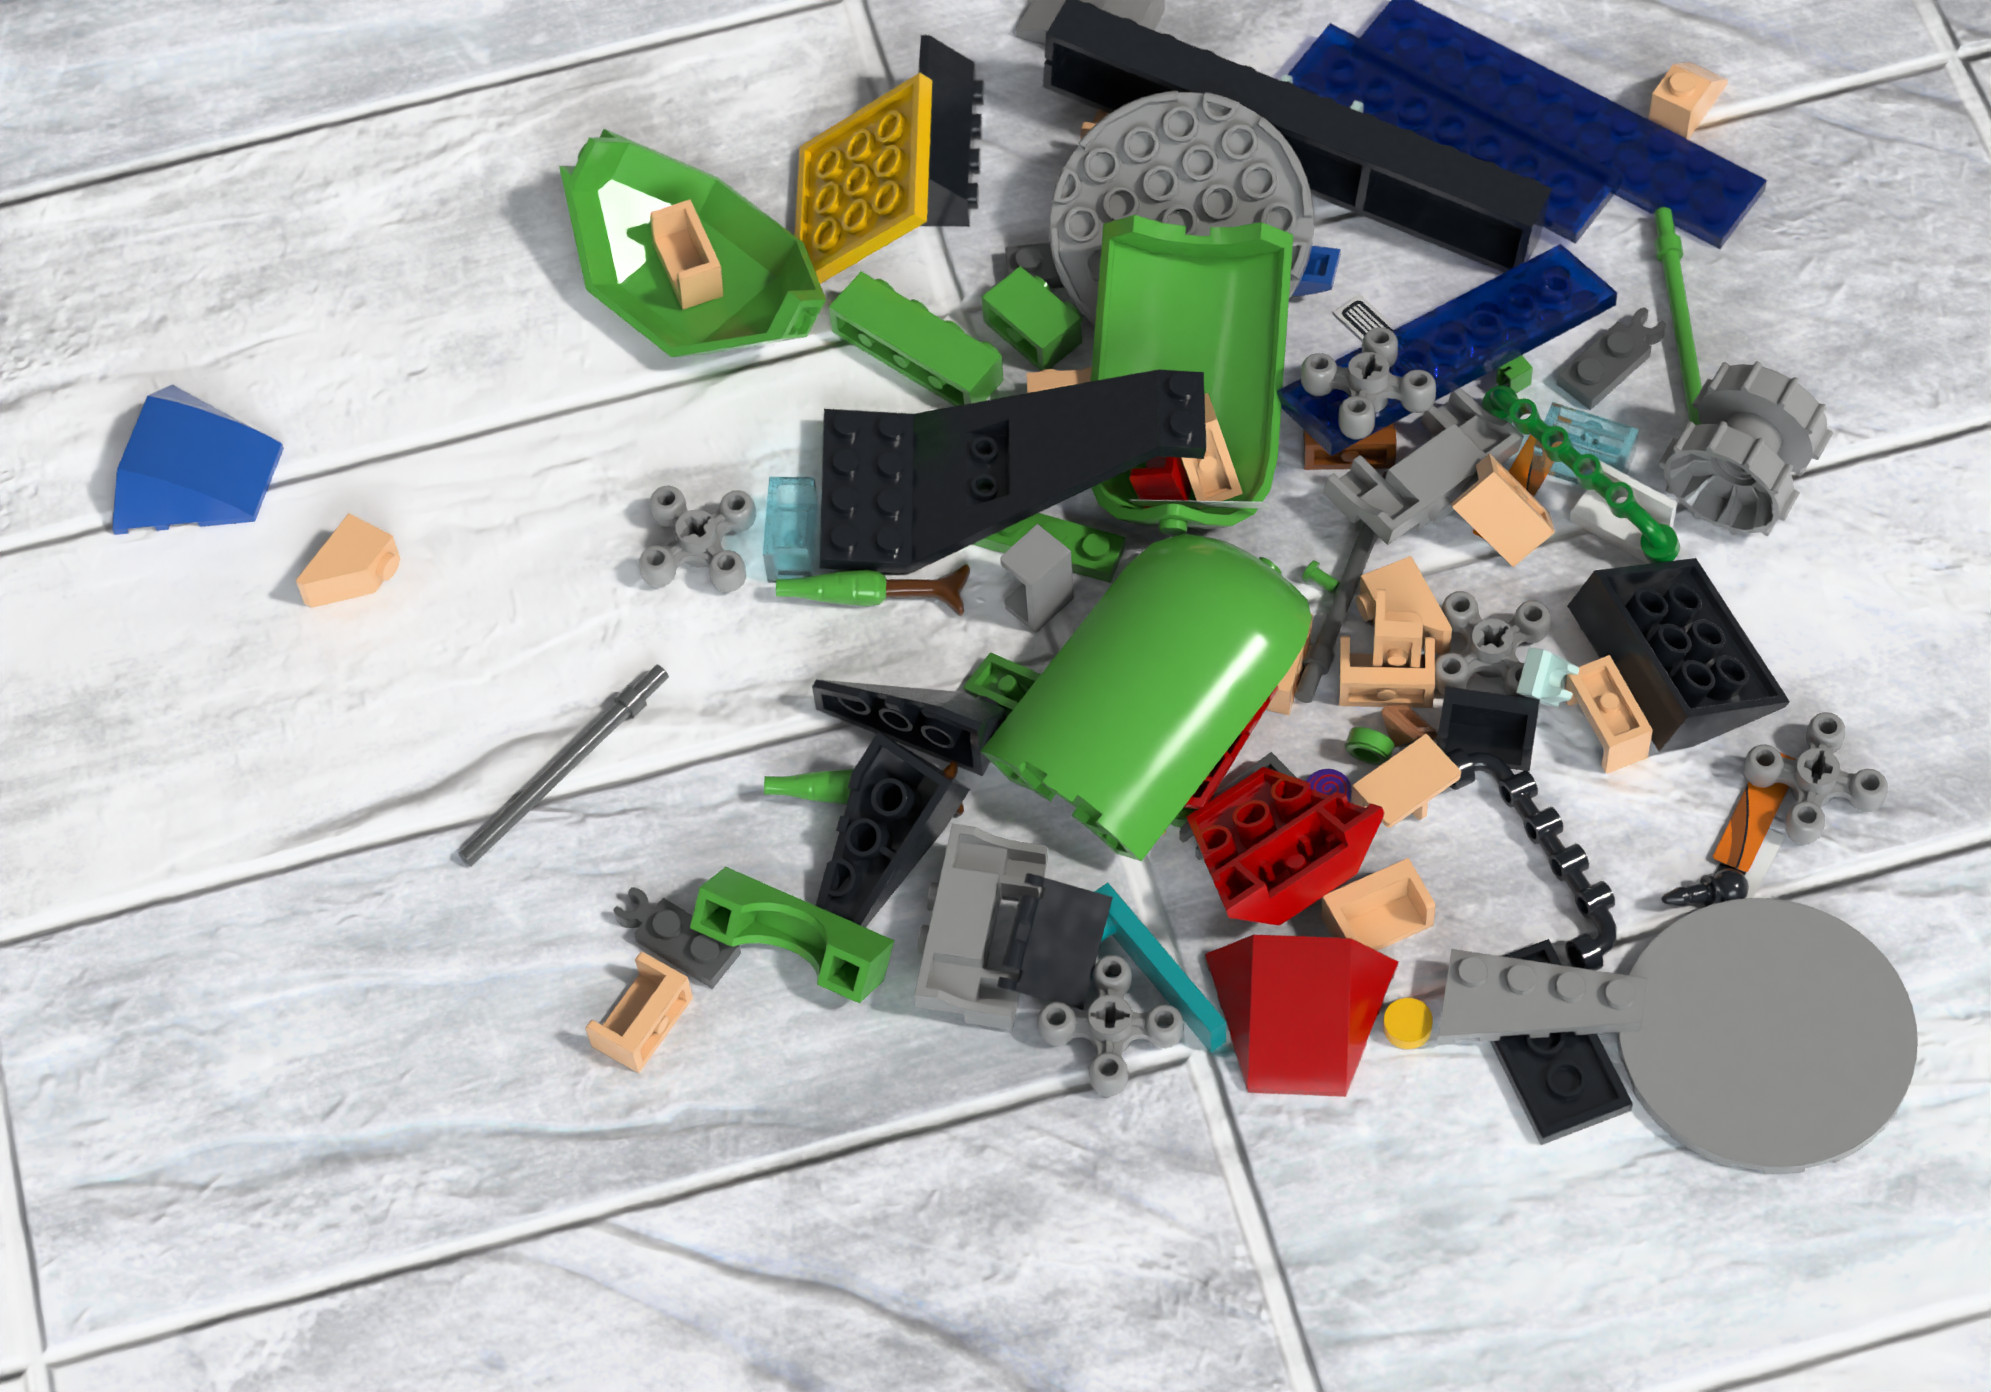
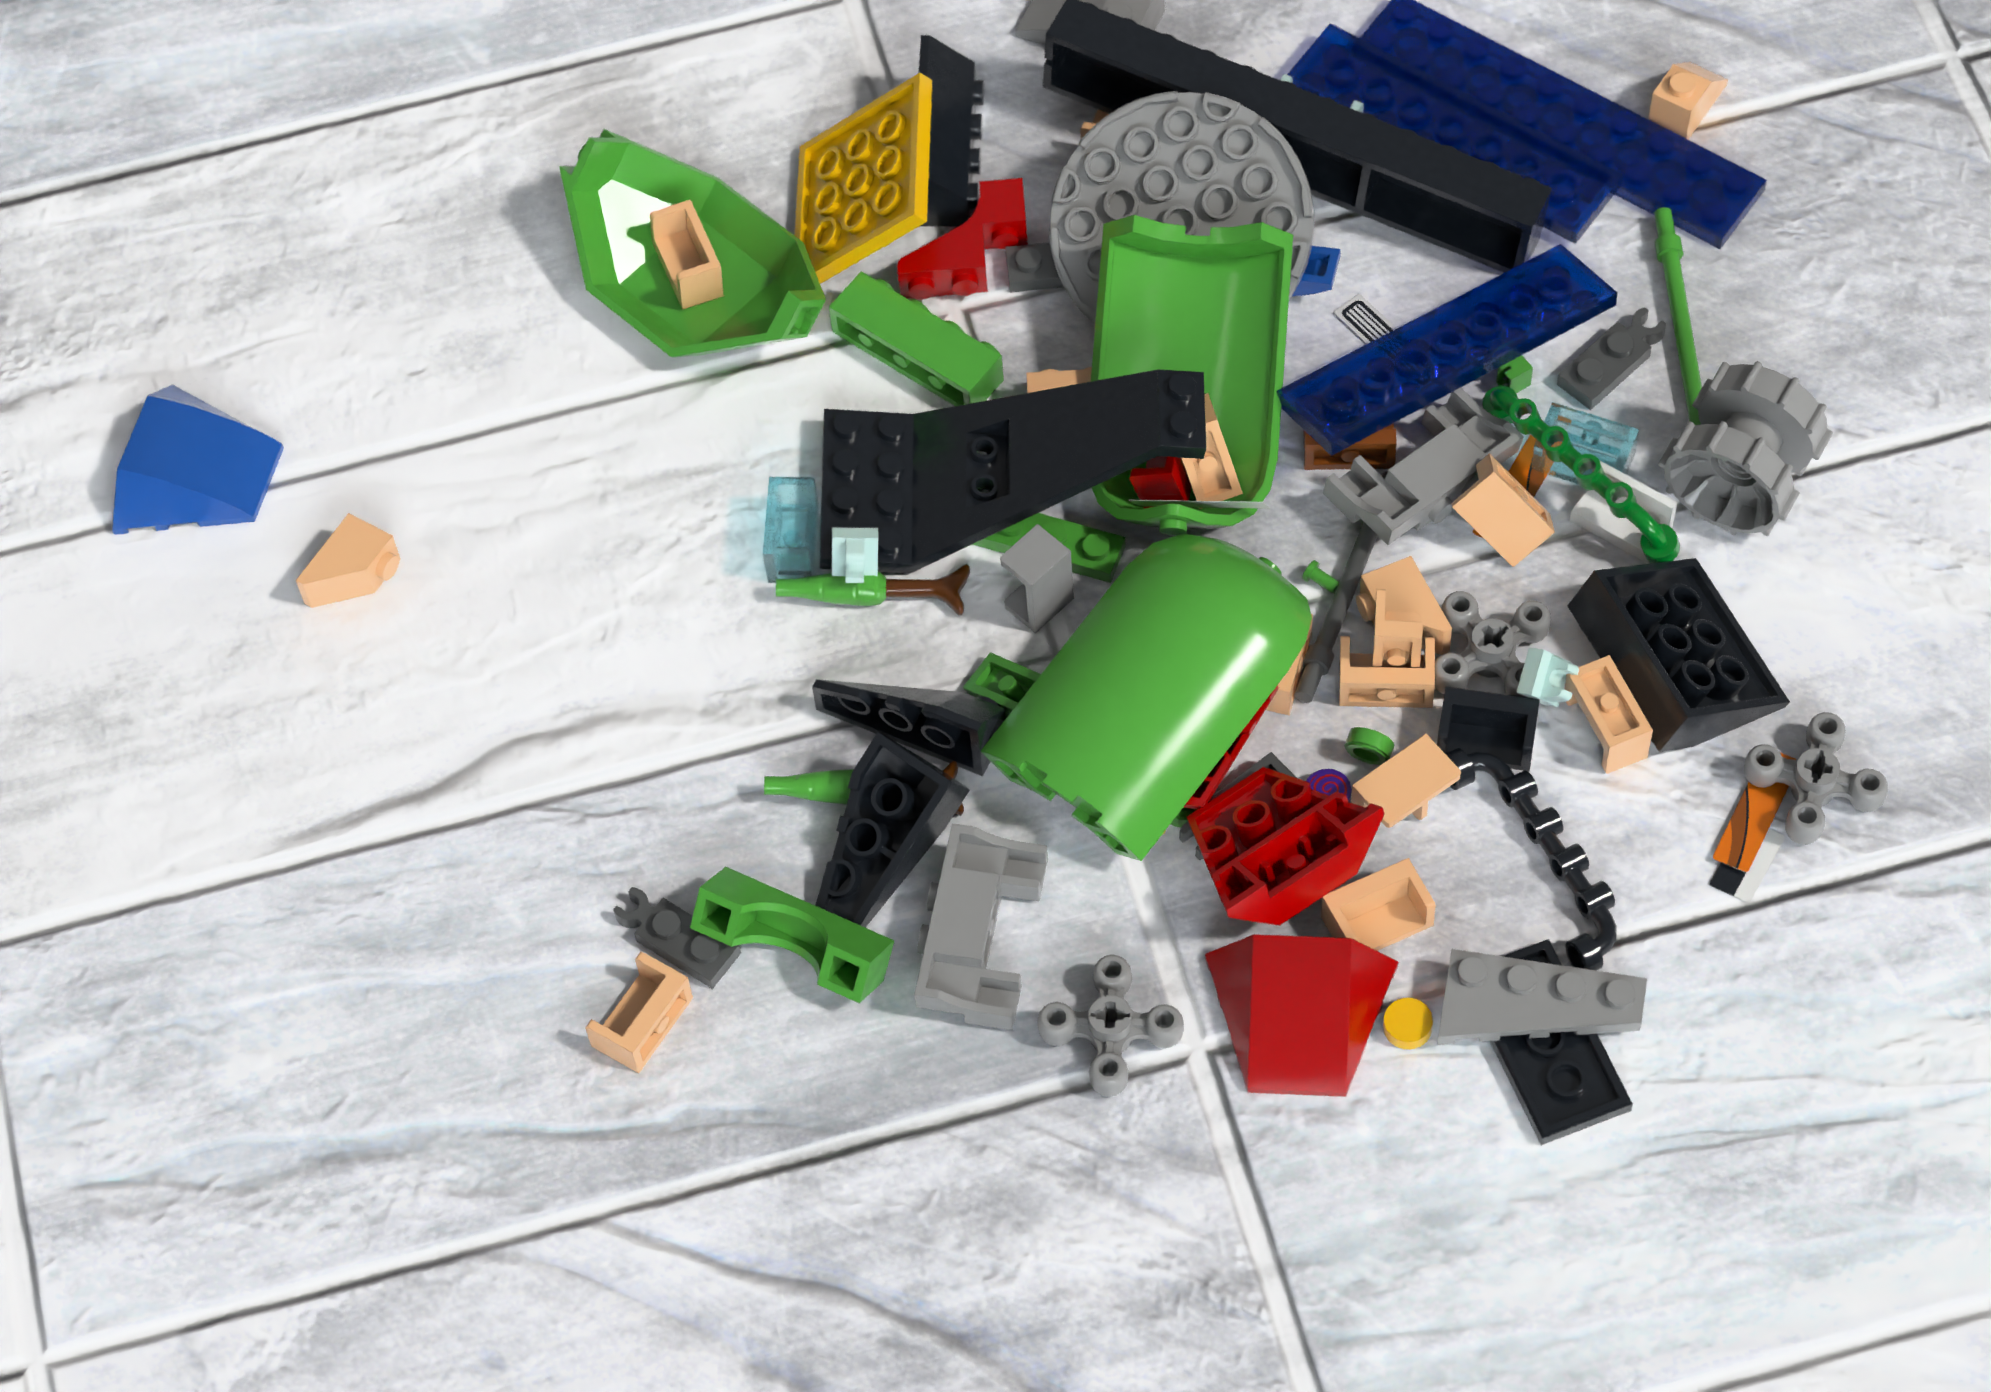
(627, 704): dark grey bar -> none
(697, 538): light grey gear -> none
(854, 553): none -> light aqua tile
(957, 259): none -> red arch
(1032, 319): bright green brick -> none
(1056, 941): black piece -> none
(1163, 971): teal piece -> none
(1368, 383): light grey gear -> none
(1405, 725): nougat slope -> none
(1722, 887): black bar -> none
(1770, 1036): light grey tile -> none

